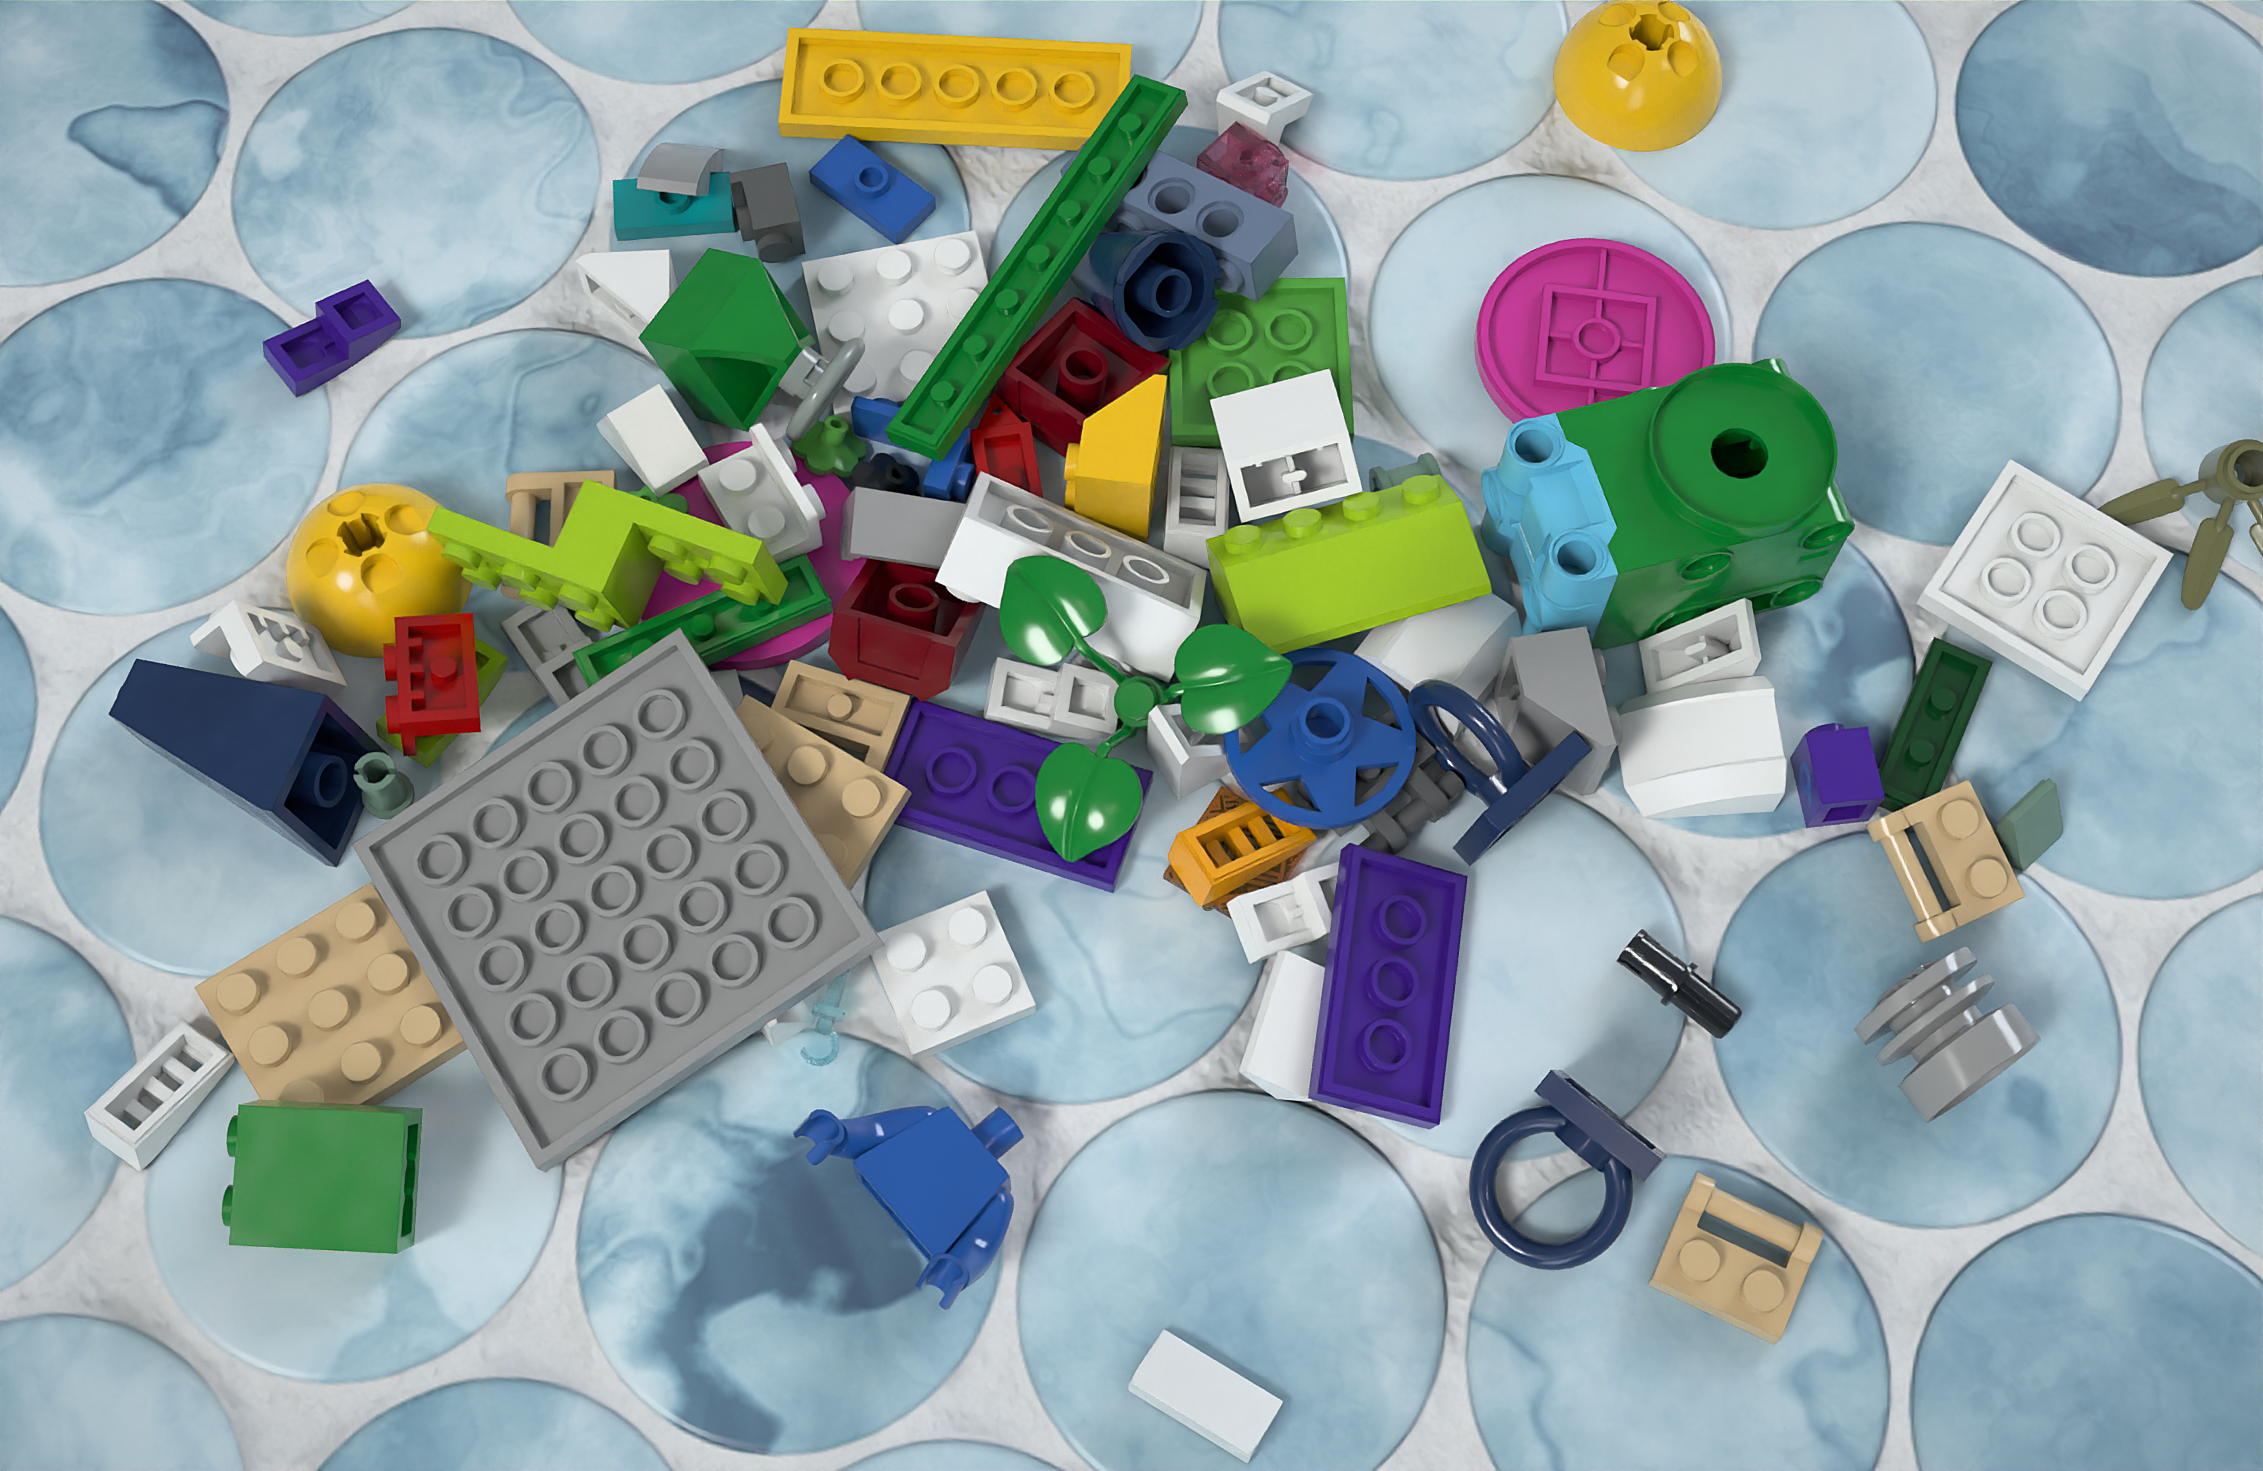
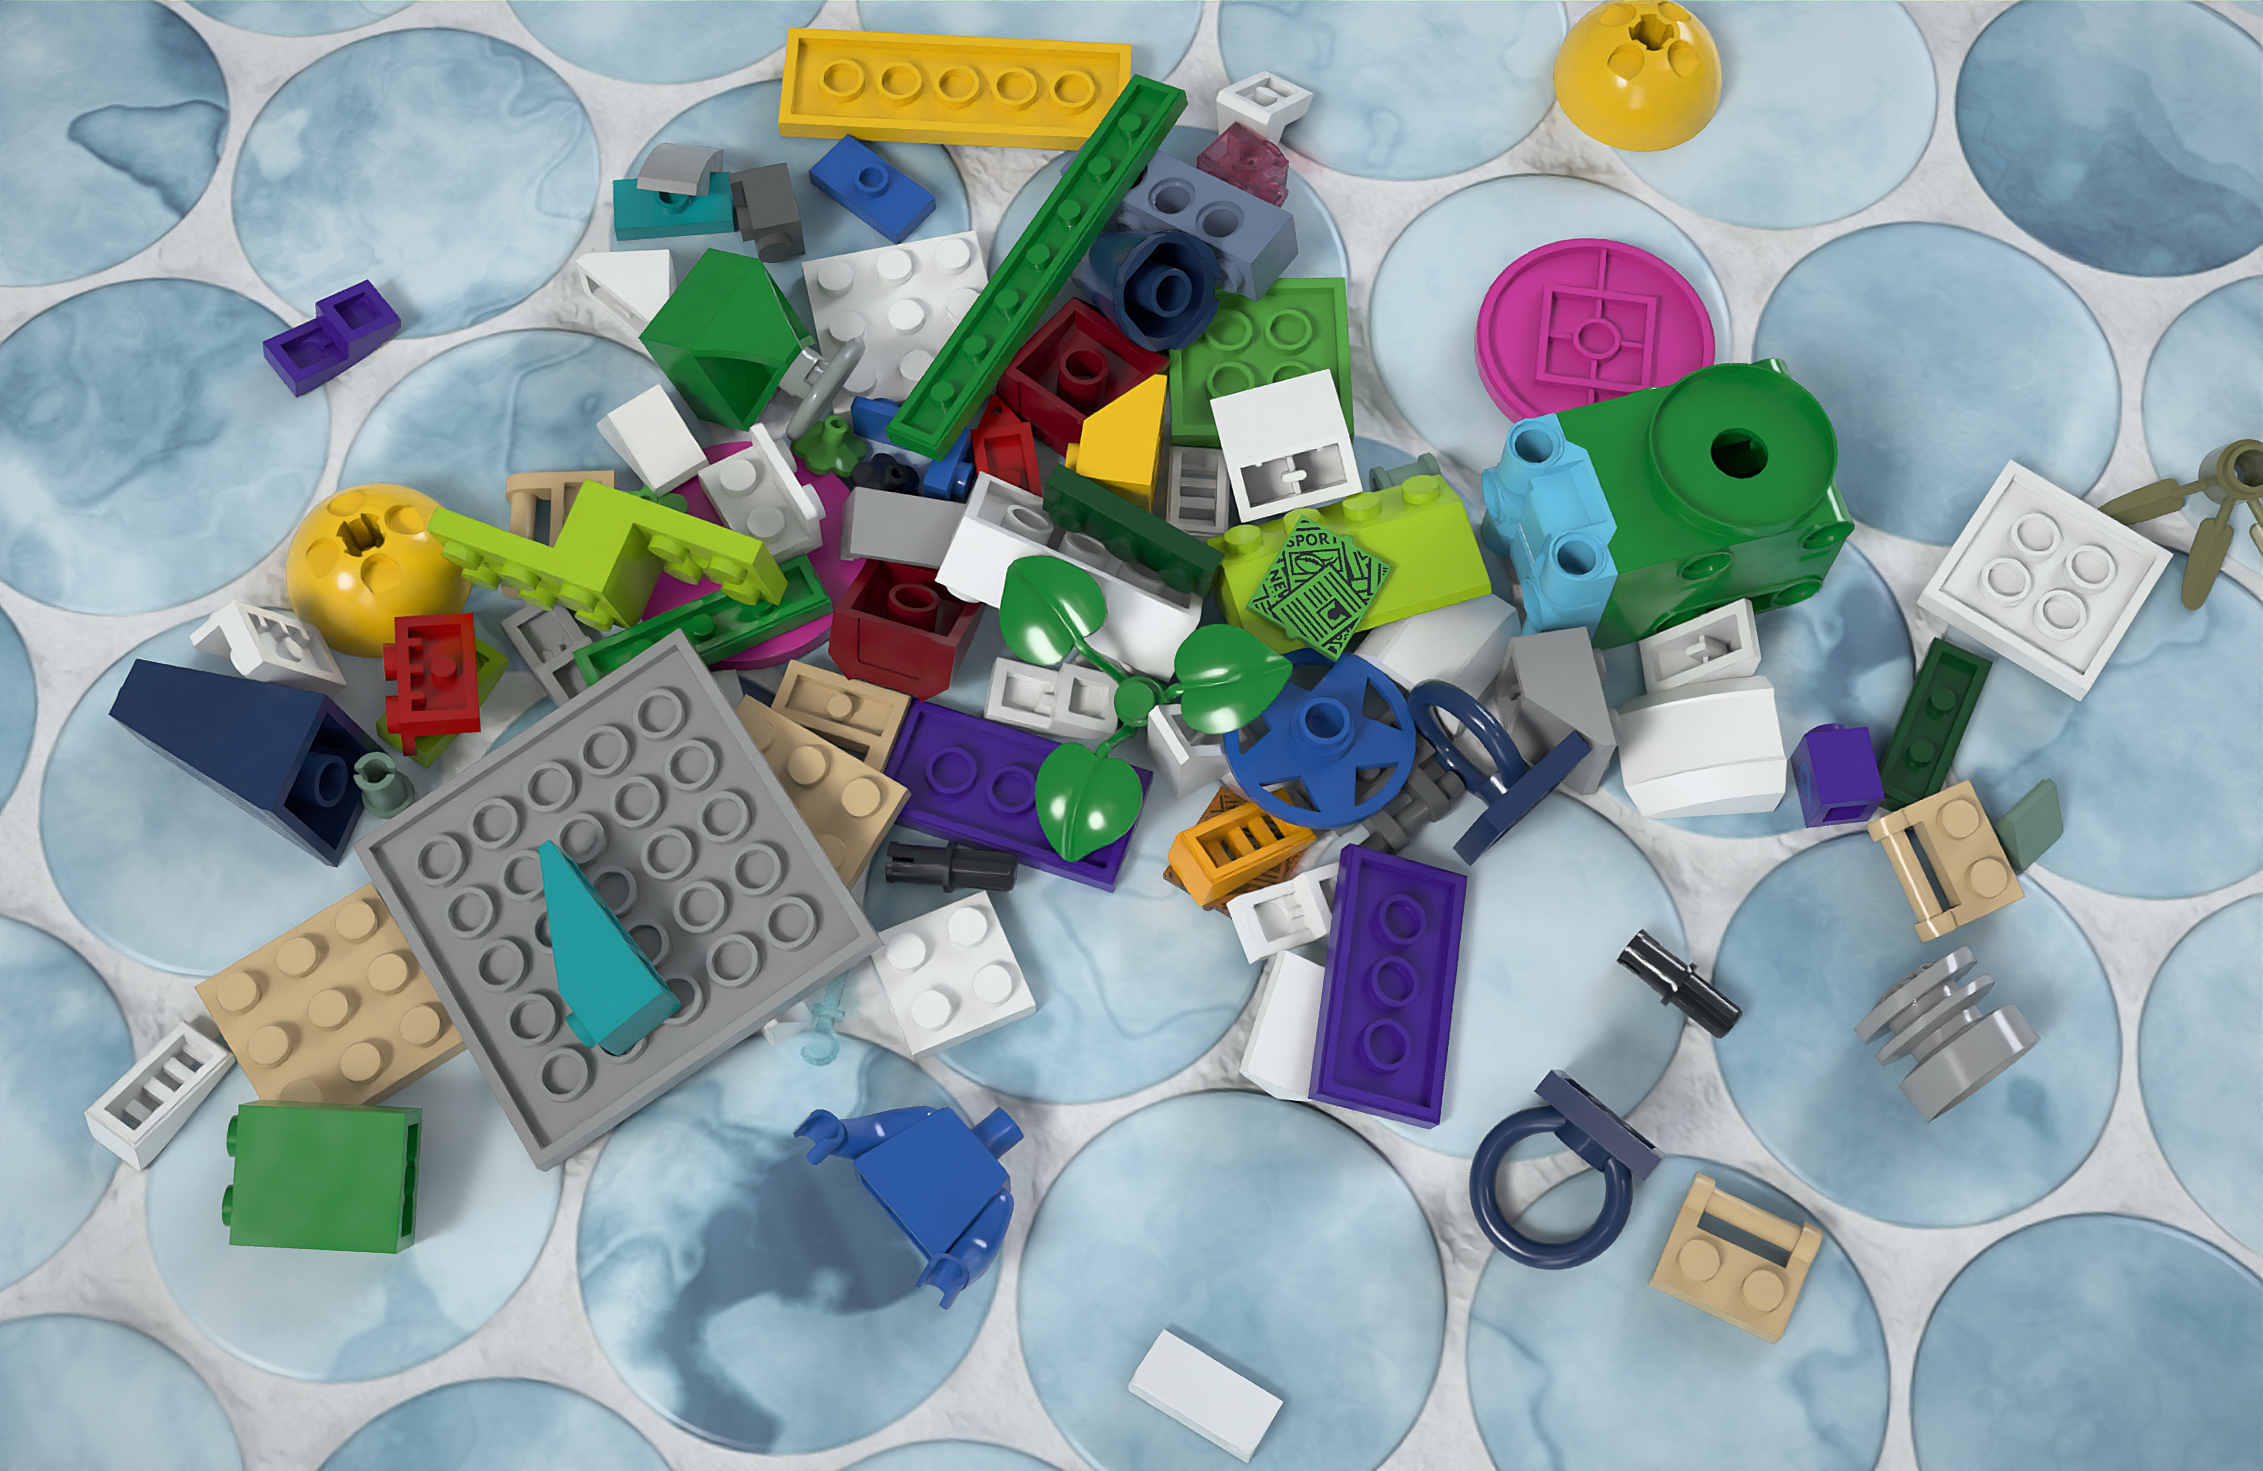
(597, 963): none -> teal slope
(951, 867): none -> black axle
(1131, 532): none -> dark green plate
(1318, 588): none -> bright green piece

